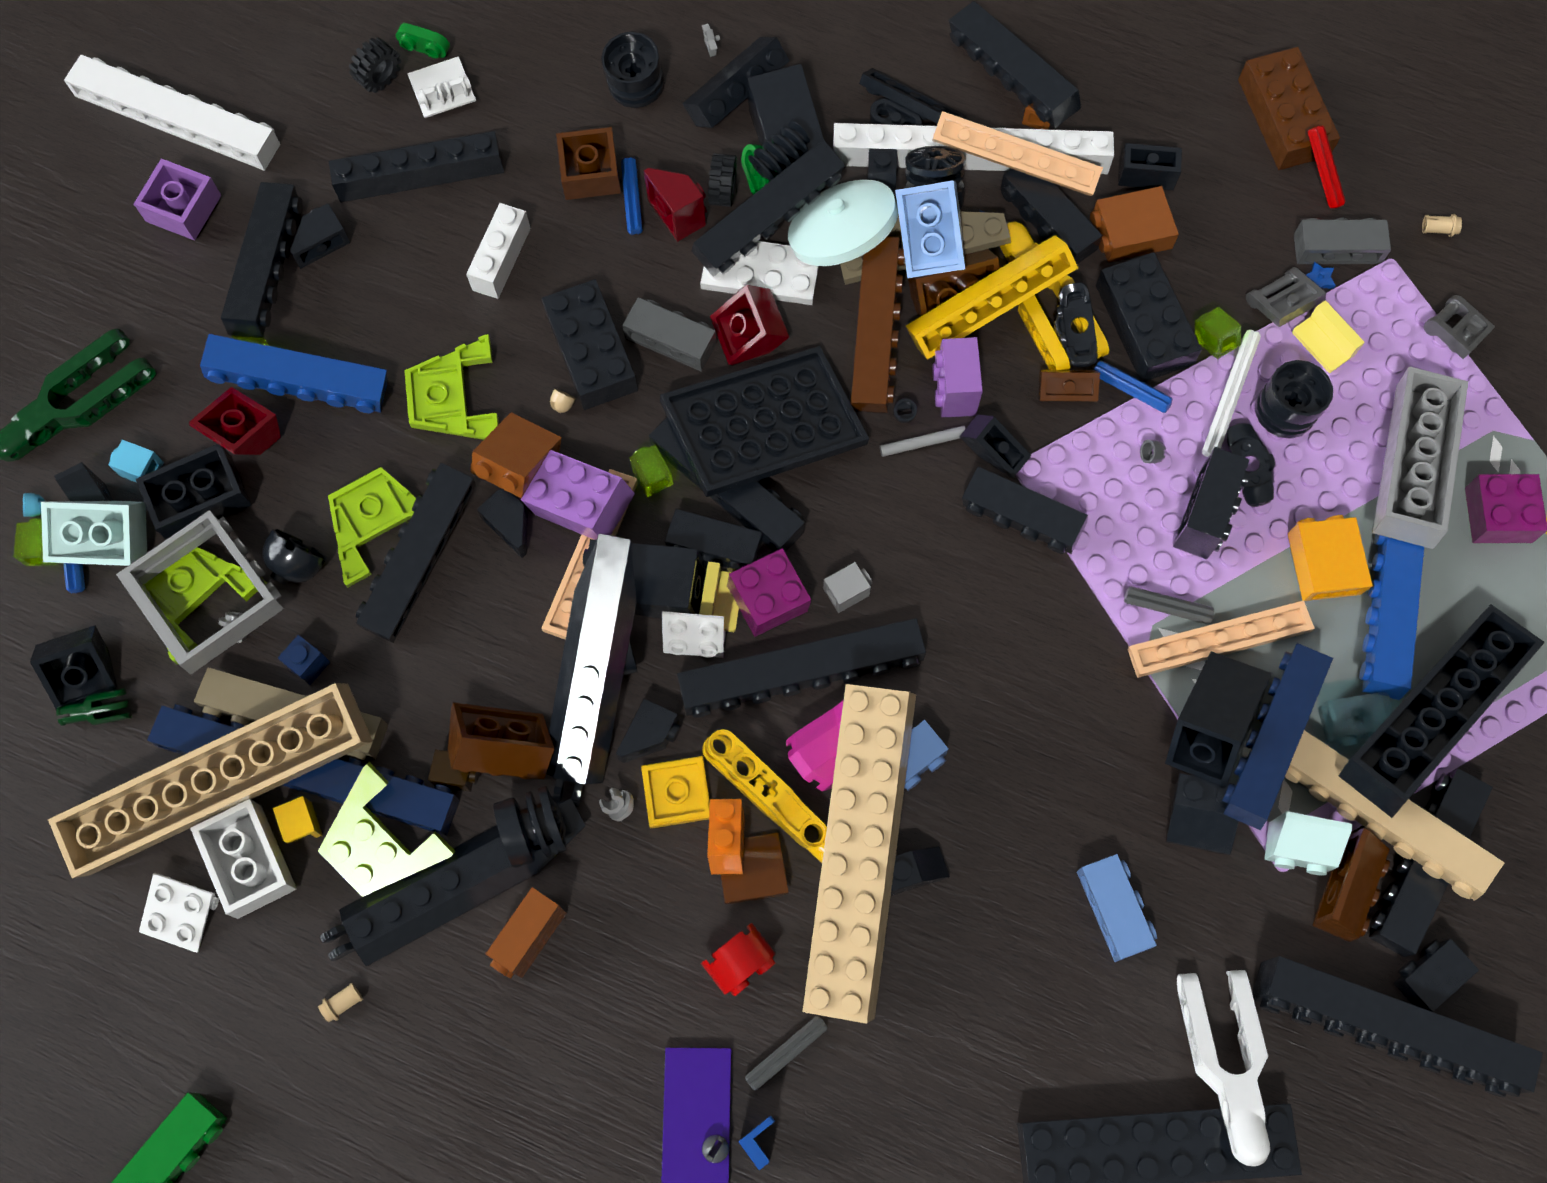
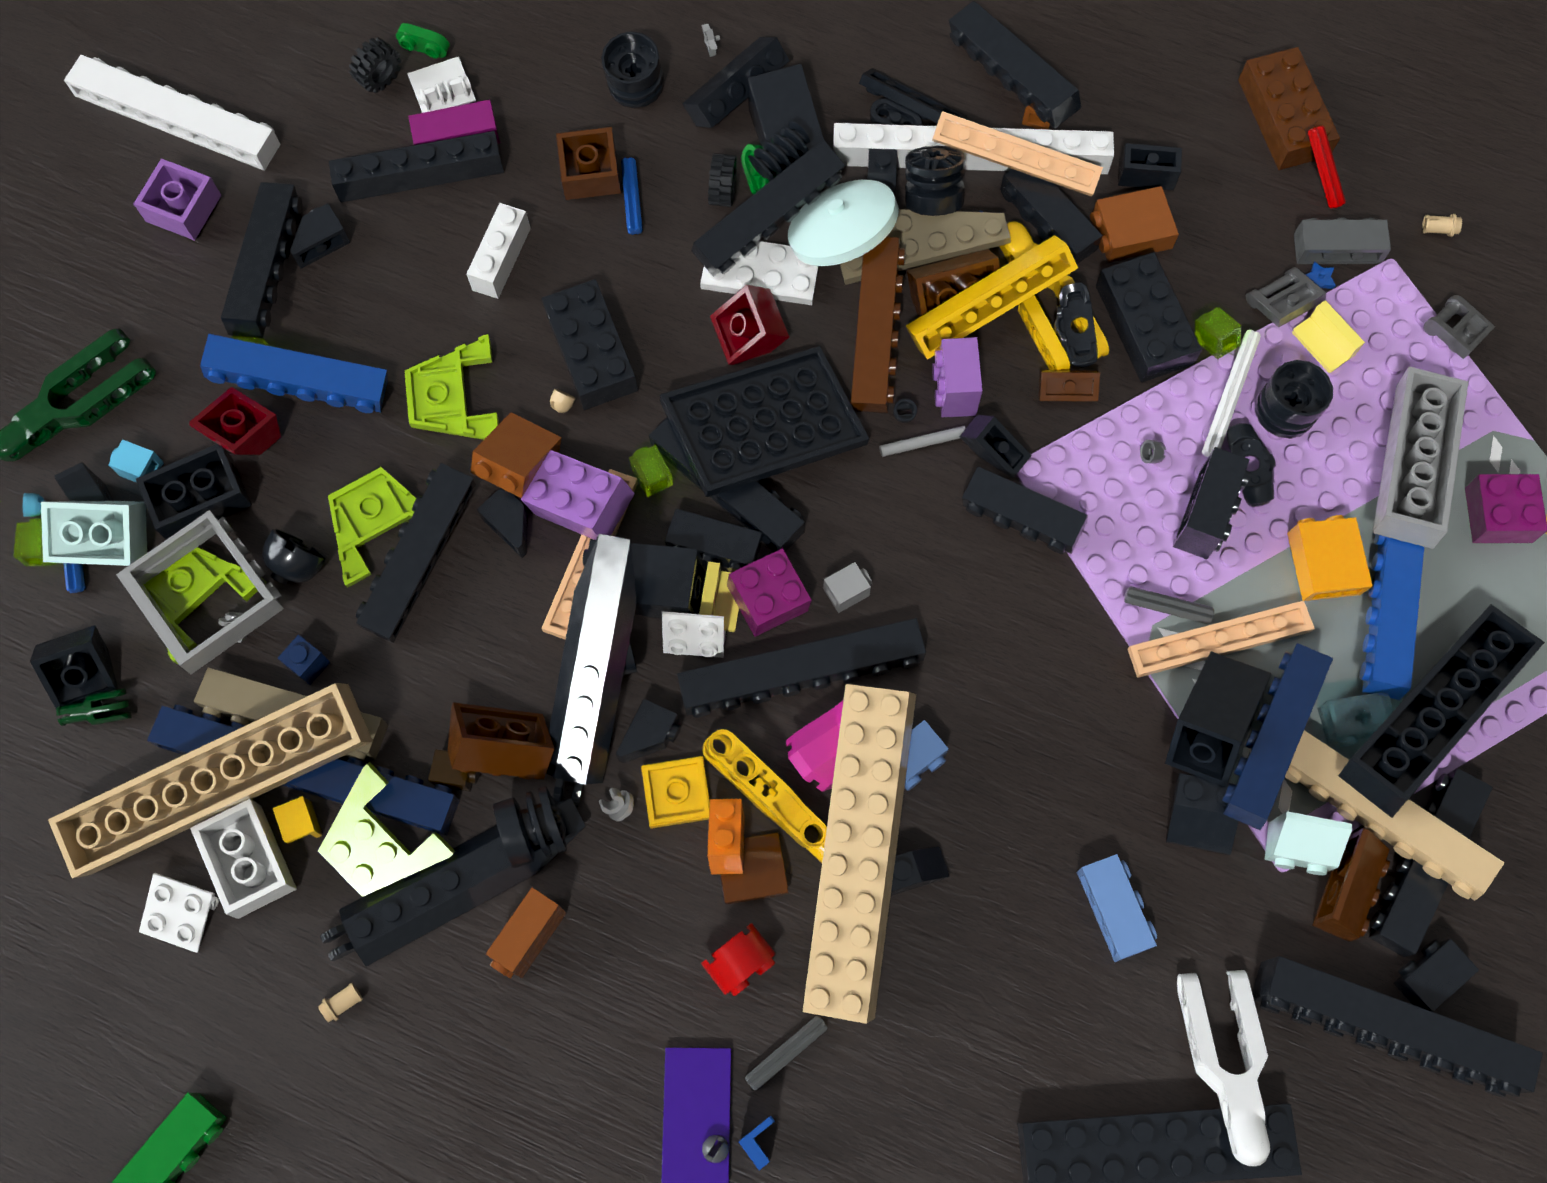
(453, 122): none -> magenta brick
(670, 333): dark grey brick -> none
(676, 201): dark red slope -> none
(931, 229): light blue slope -> none
(1134, 387): blue axle -> none

